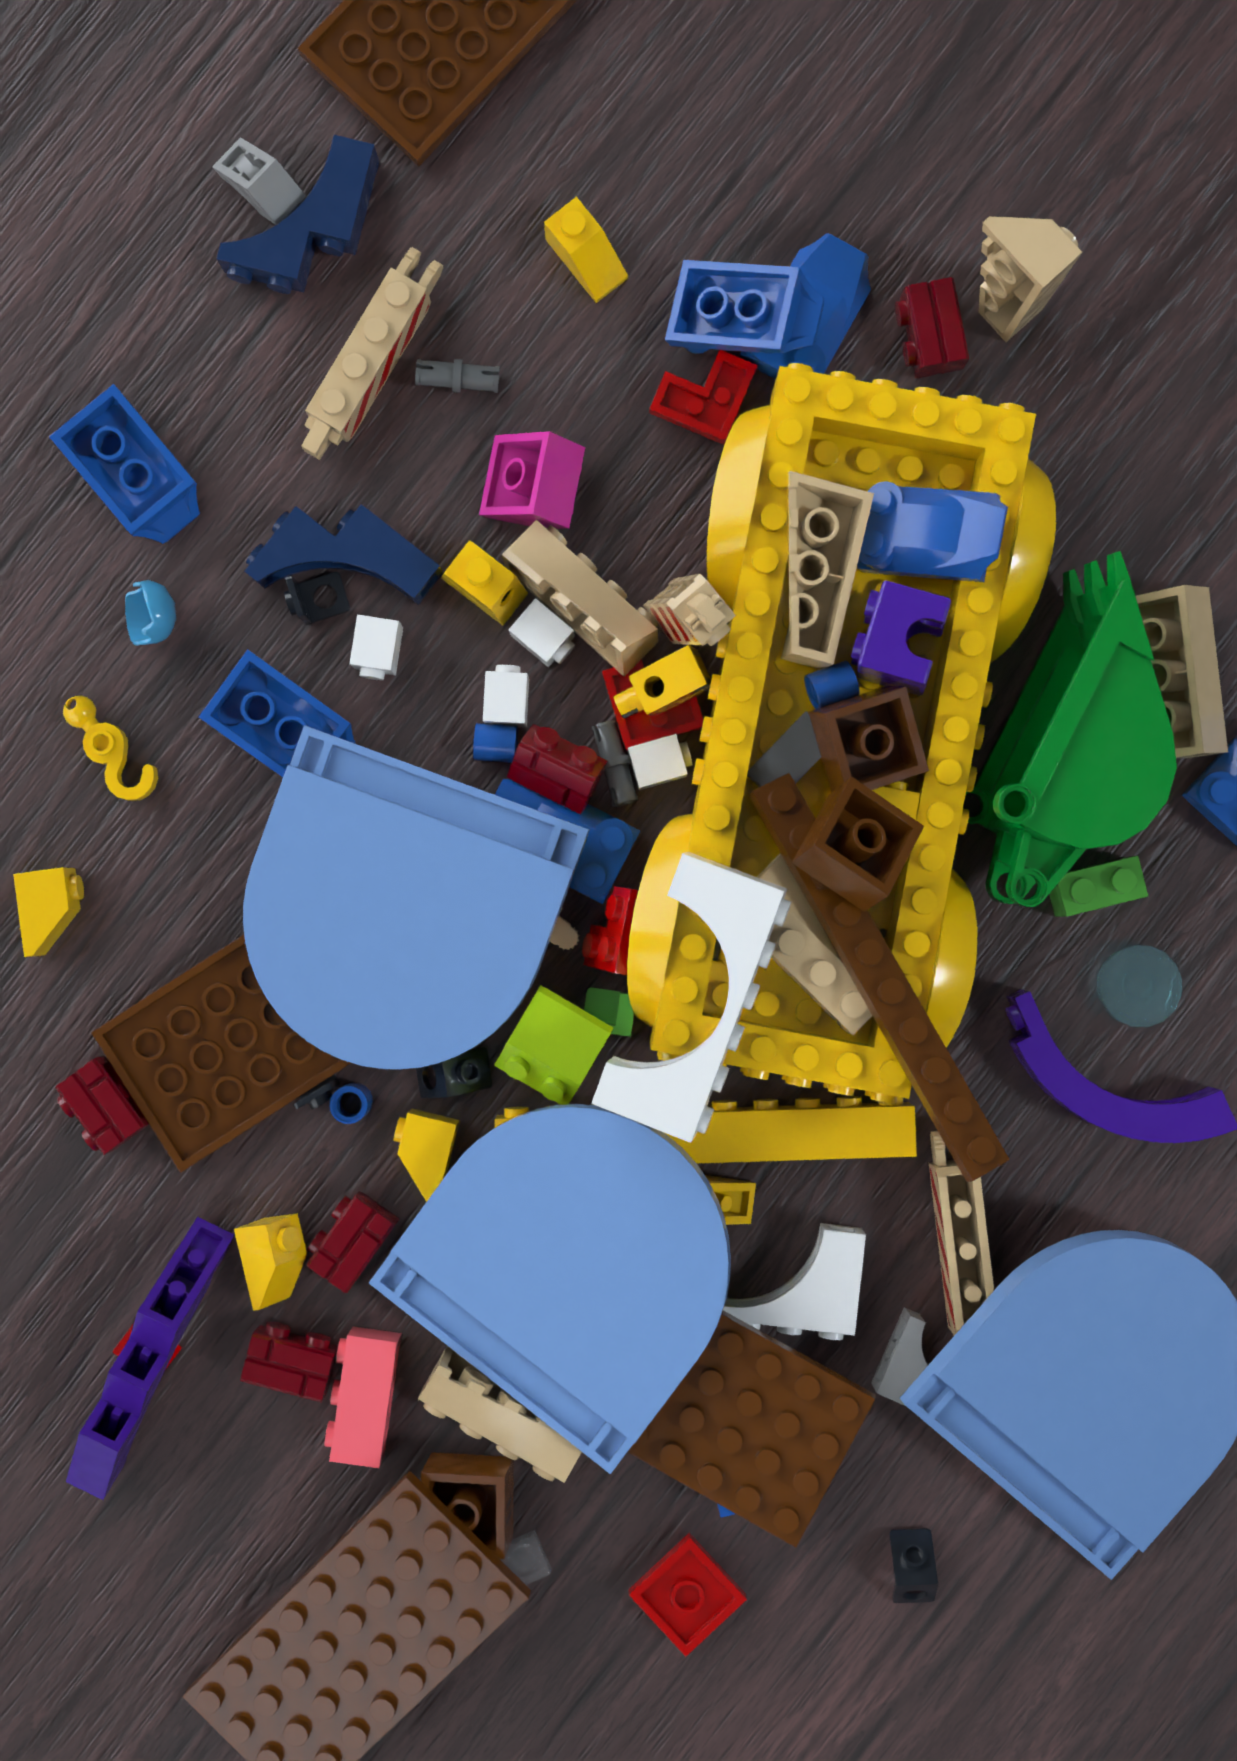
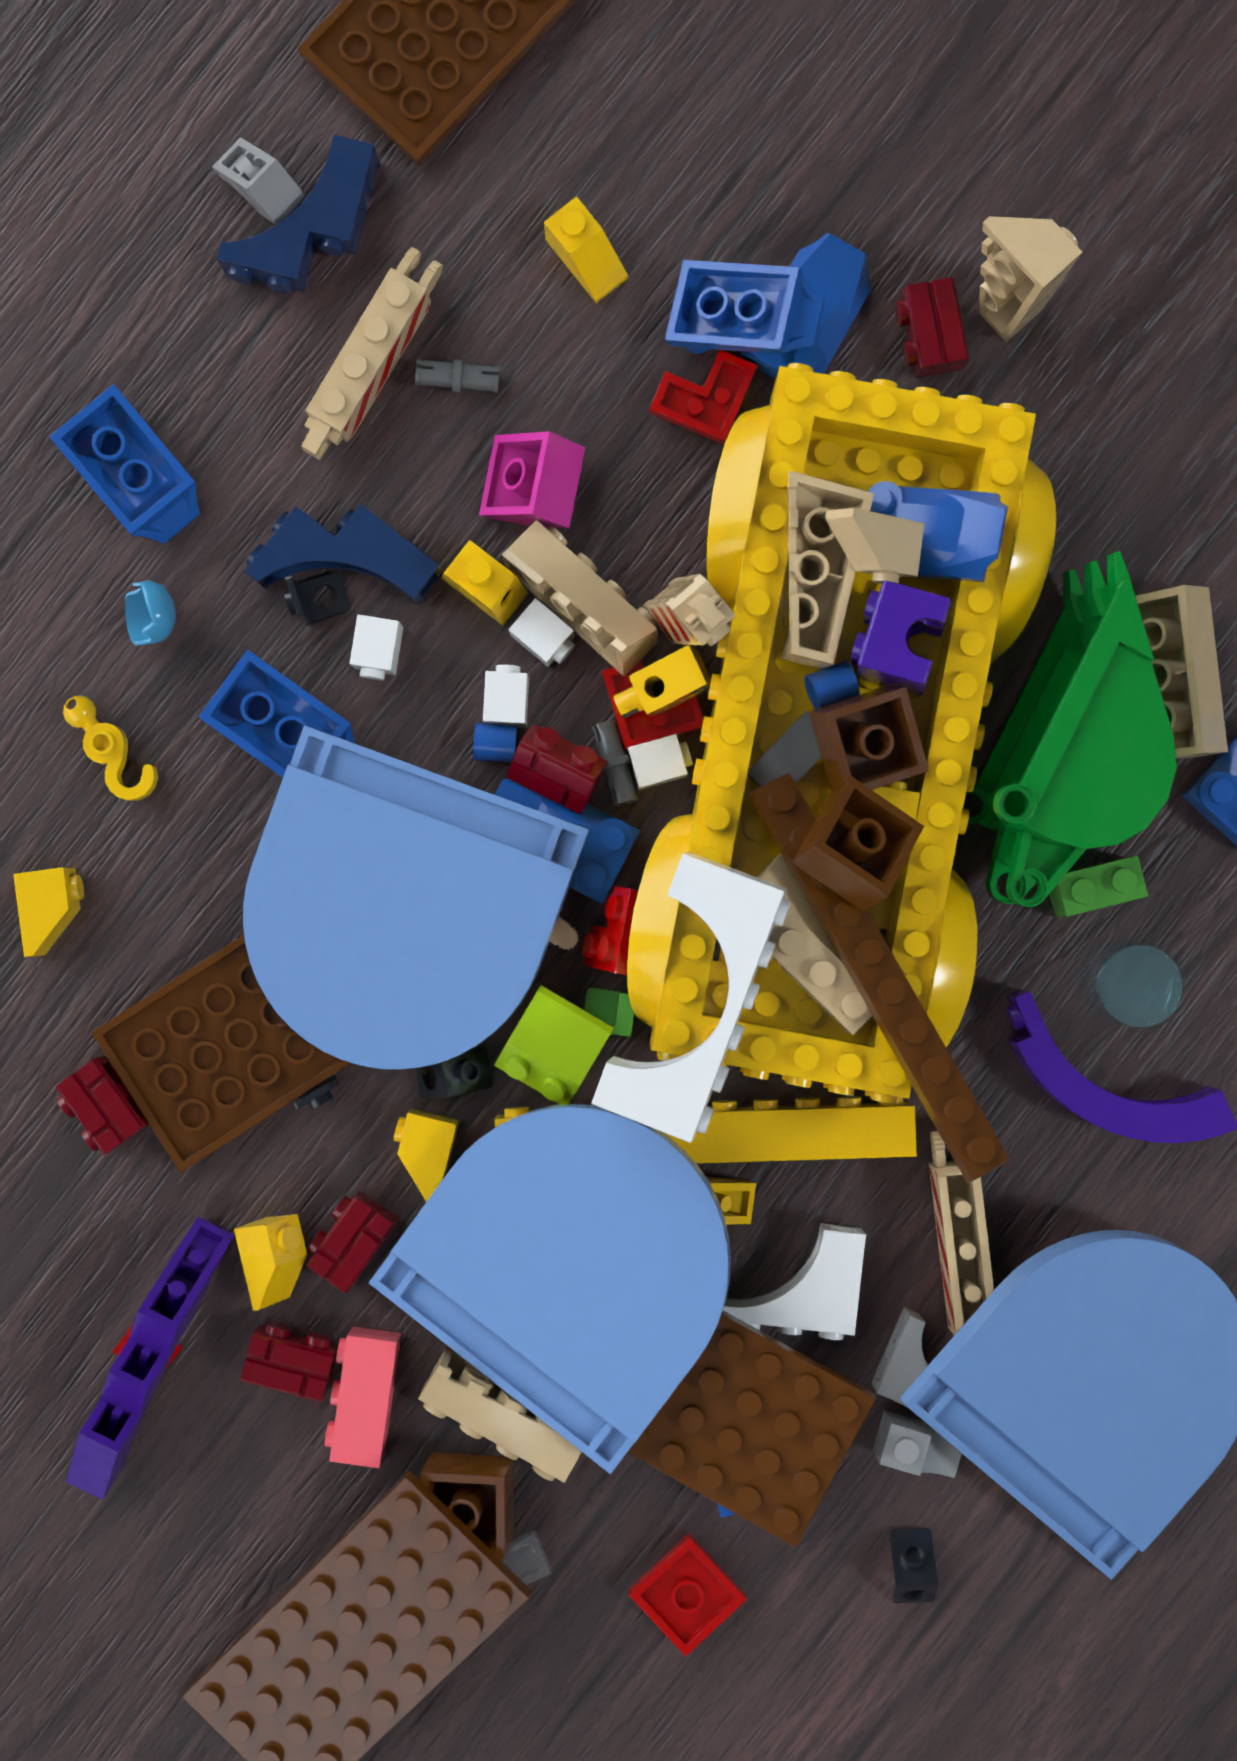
(336, 1106): blue beam -> none
(878, 542): none -> tan slope
(914, 1447): none -> light grey arch

